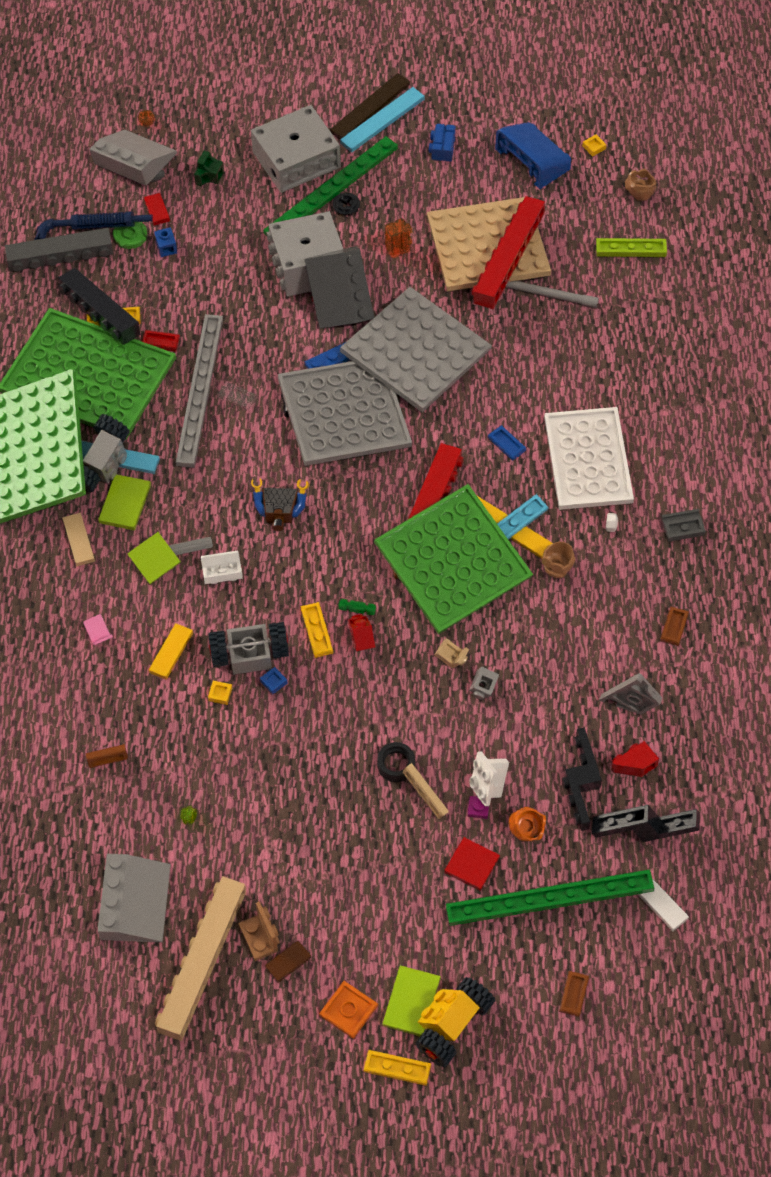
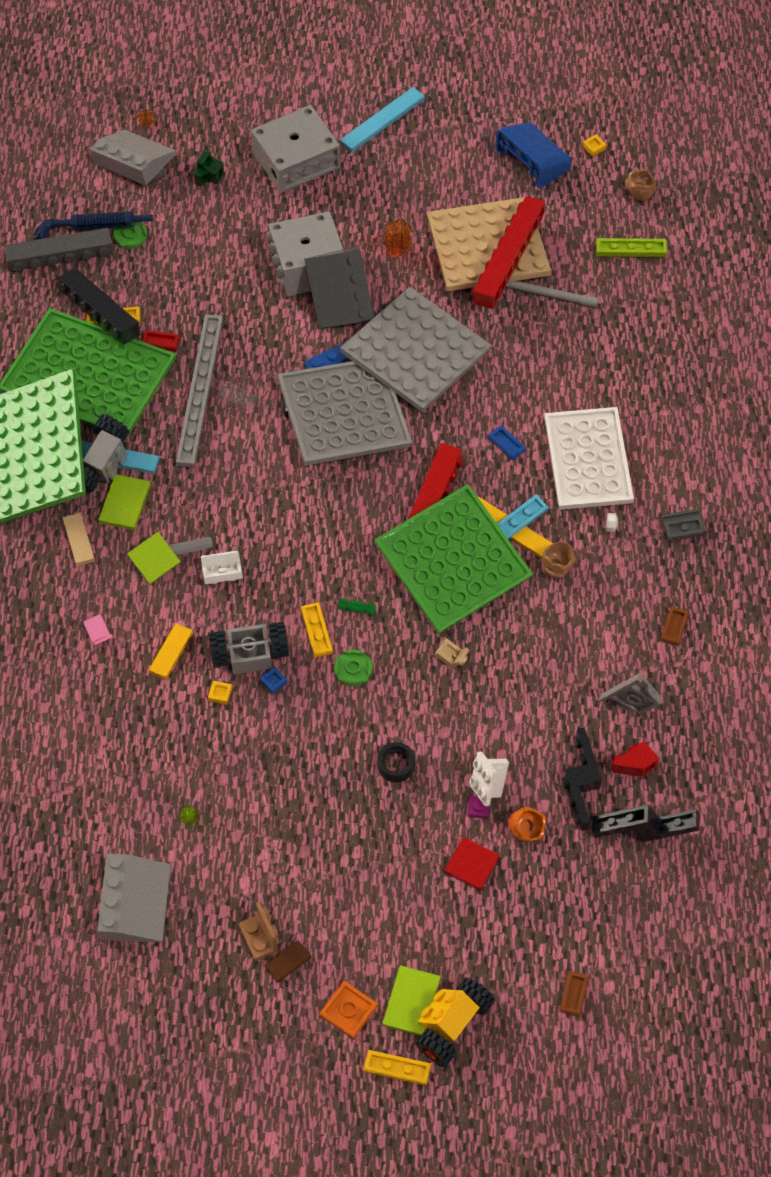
(106, 756): dark orange tile -> none
(157, 208): red tile -> none
(165, 242): blue brick -> none
(201, 958): tan brick -> none
(279, 504): torso -> none
(340, 181): green plate -> none
(344, 198): black gear -> none
(351, 673): none -> bright green tile
(361, 632): red slope -> none
(370, 106): dark brown tile -> none
(425, 791): tan tile -> none
(443, 142): blue brick -> none
(488, 679): light grey brick -> none
(549, 897): green plate -> none
(664, 907): white tile -> none

